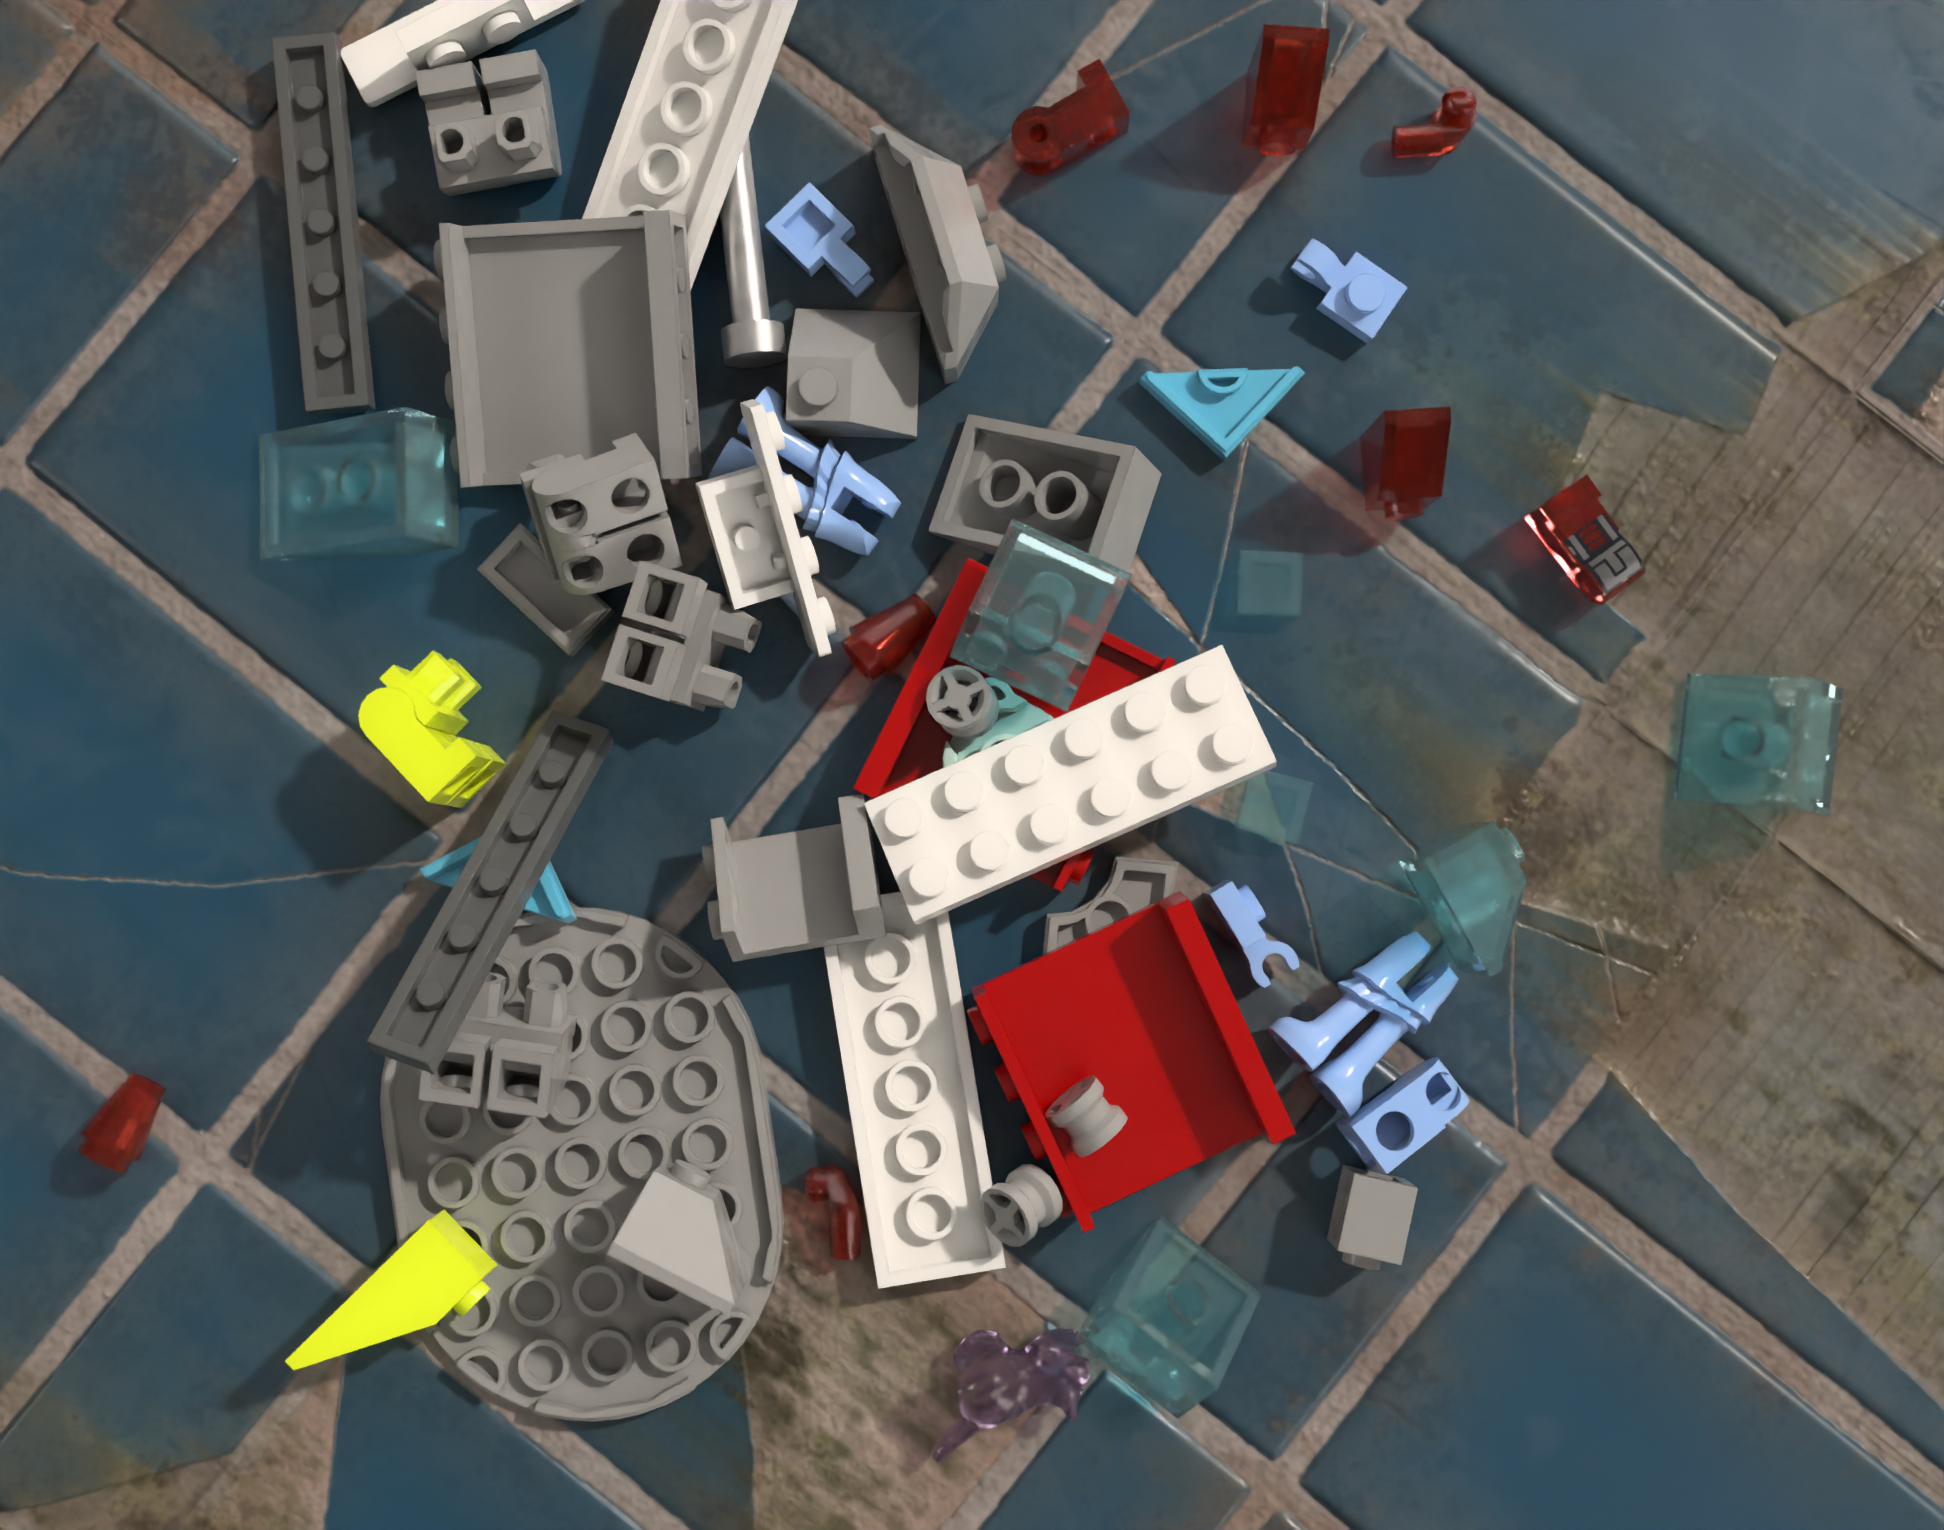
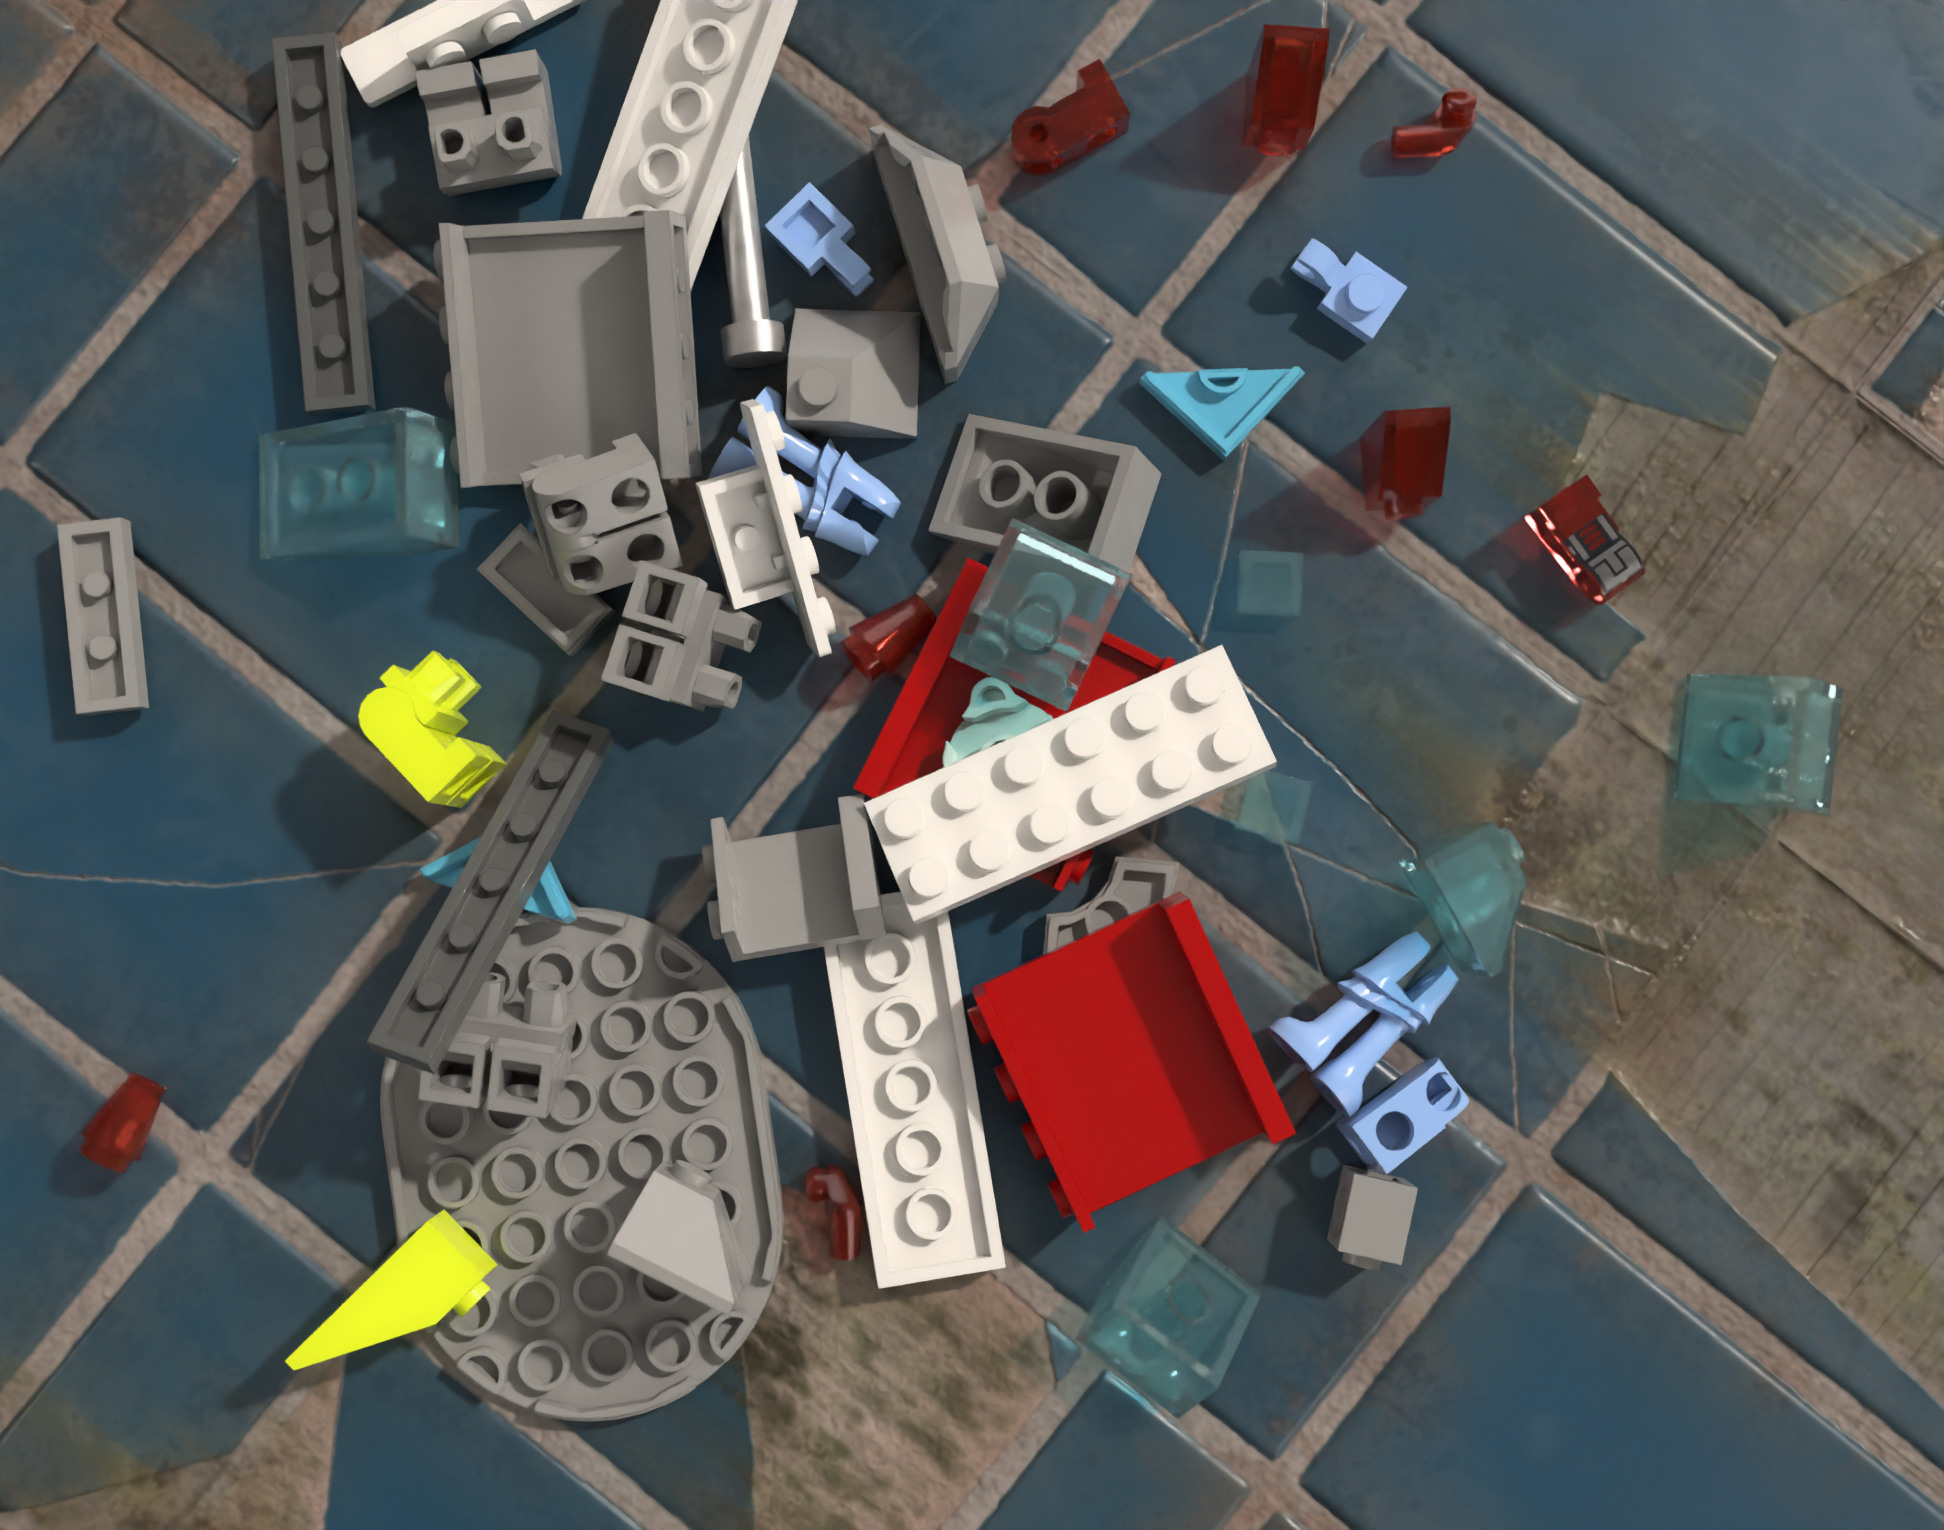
(103, 616): none -> light grey plate
(953, 691): light grey wheel -> none
(1005, 1382): animal -> none
(1021, 1205): light grey wheel -> none
(1086, 1116): light grey wheel -> none
(1239, 915): light blue plate -> none

